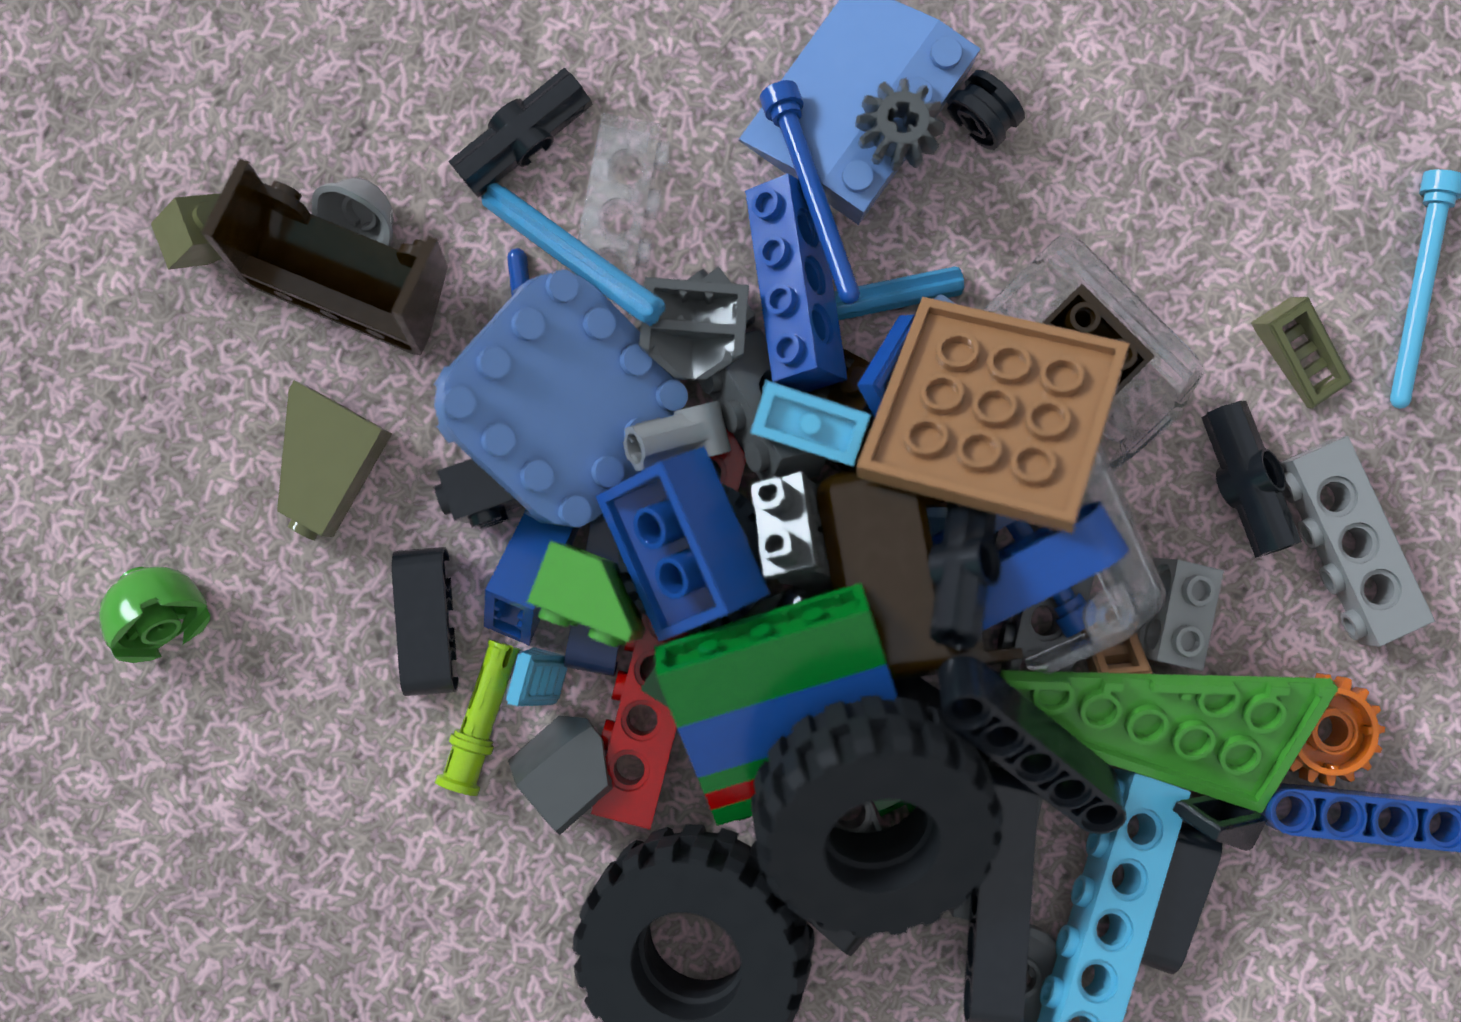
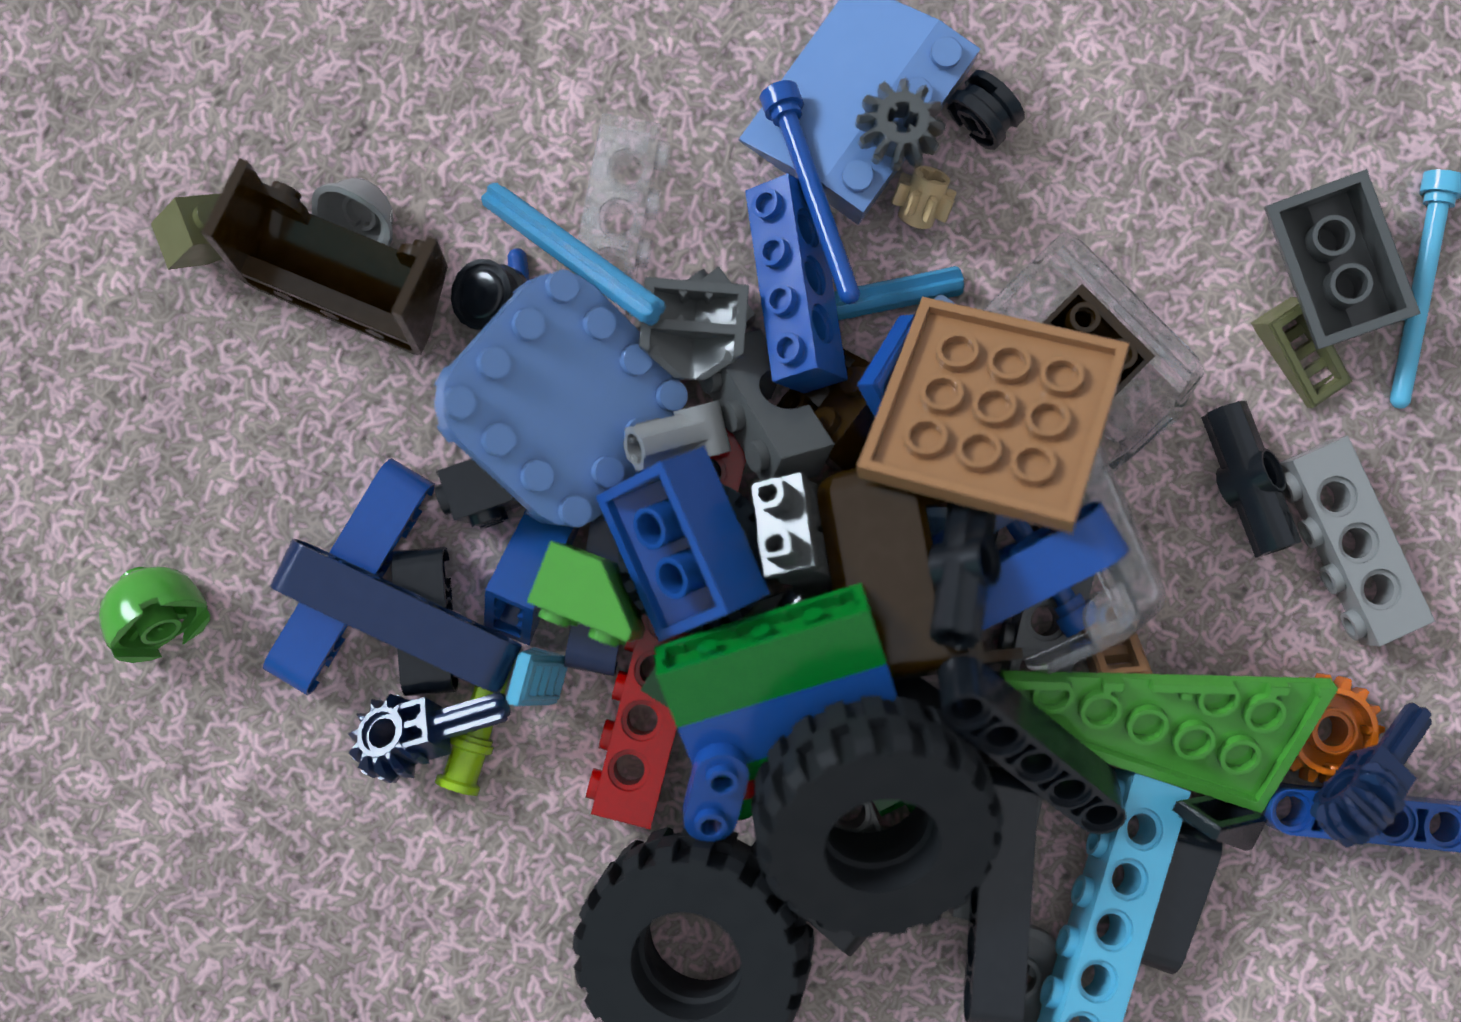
(324, 461): olive slope -> none
(367, 541): none -> blue beam
(396, 615): none -> dark blue beam
(419, 732): none -> dark blue gear
(482, 291): none -> black wheel
(521, 131): black piece -> none
(562, 771): dark grey slope -> none
(713, 797): none -> blue plate
(809, 423): medium azure panel -> none
(924, 197): none -> tan gear
(1185, 623): light grey brick -> none
(1342, 260): none -> dark grey slope
(1371, 782): none -> dark blue gear

